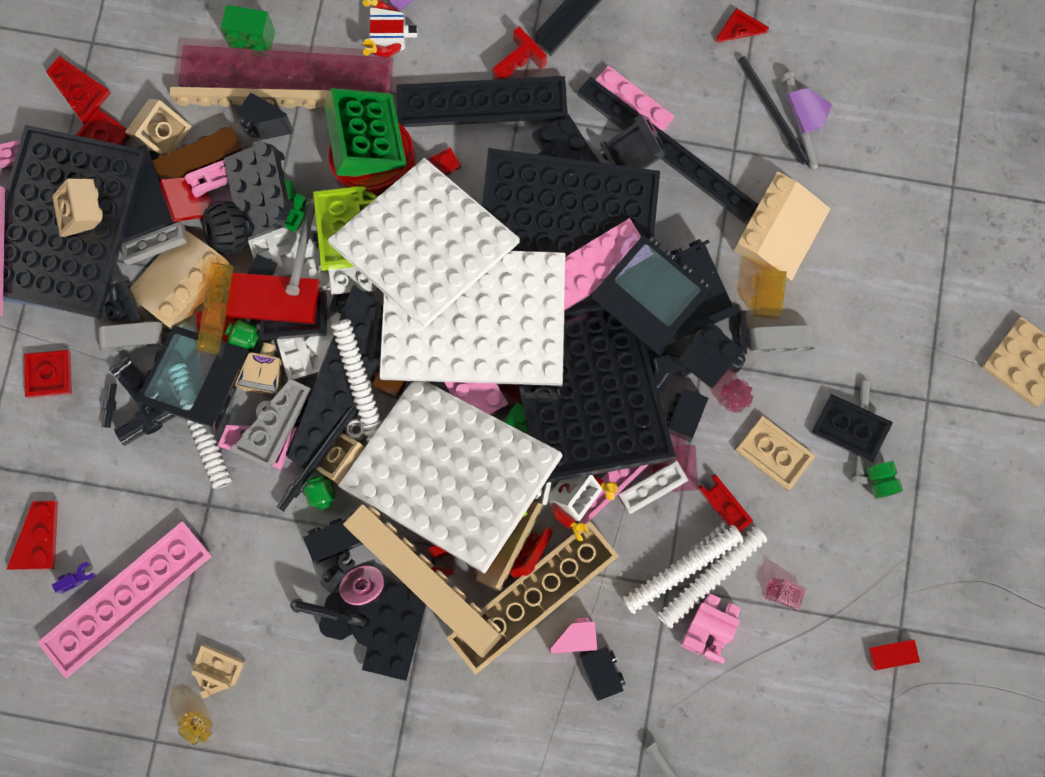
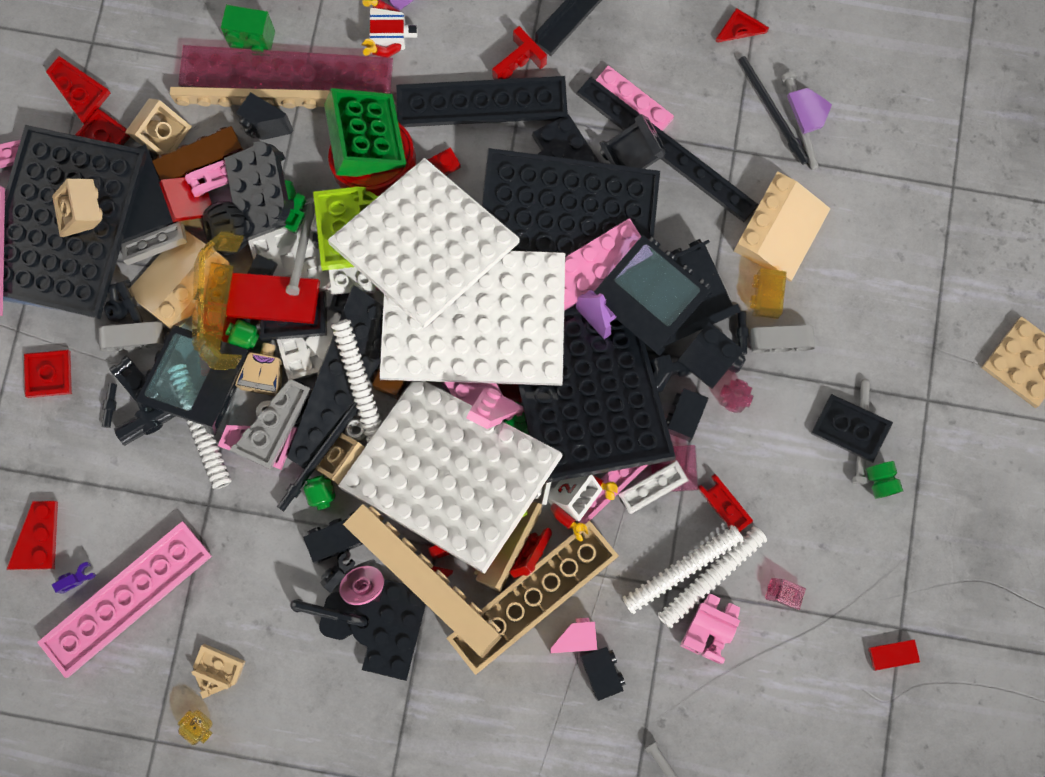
(222, 242): none -> clear yellow windscreen
(493, 408): none -> bright pink wing
(596, 312): none -> medium lavender slope
(775, 453): tan tile -> none

